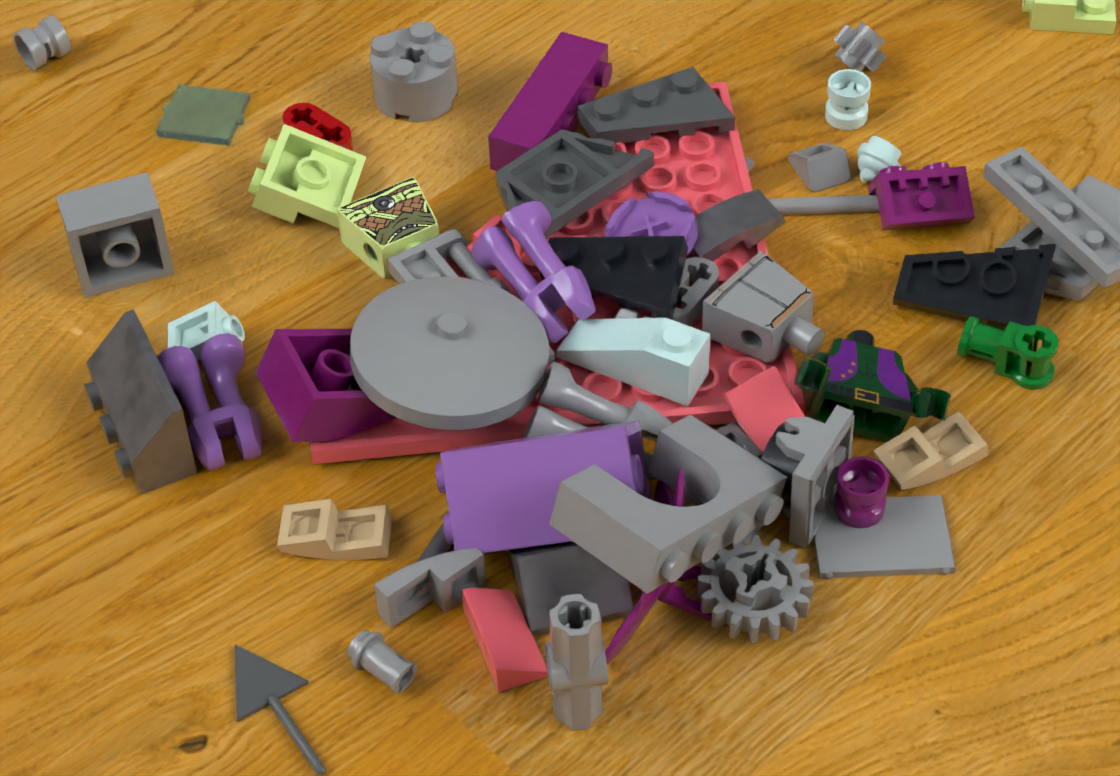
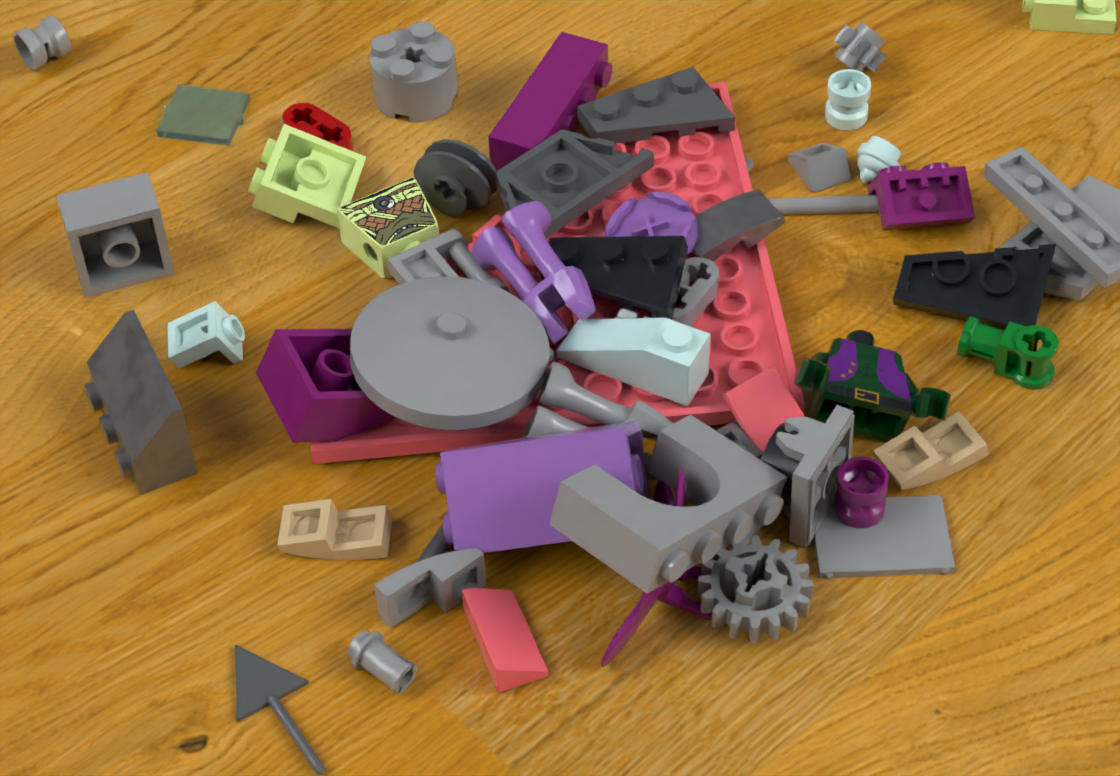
(222, 362): medium lavender piece -> none
(455, 177): none -> dark grey piece
(565, 569): flat silver slope -> none
(576, 661): light grey piece -> none
(762, 312): light grey torso -> none

